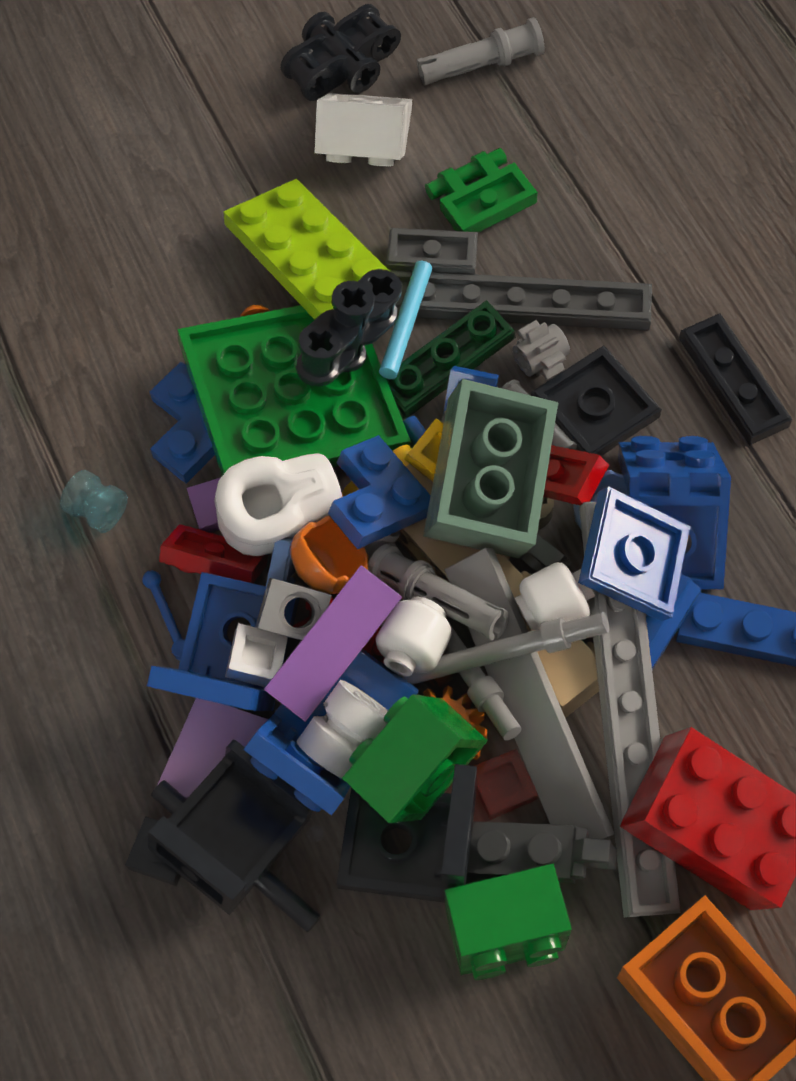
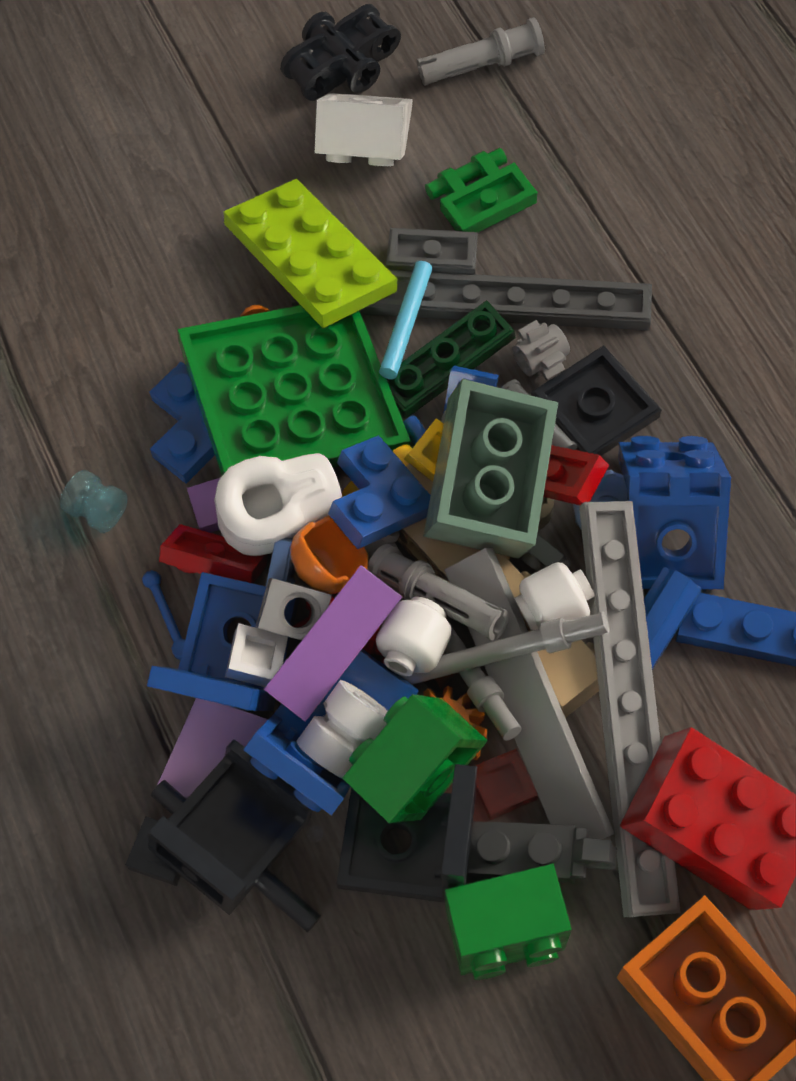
(338, 336): black axle -> none
(634, 554): tile -> none
(735, 379): black tile -> none

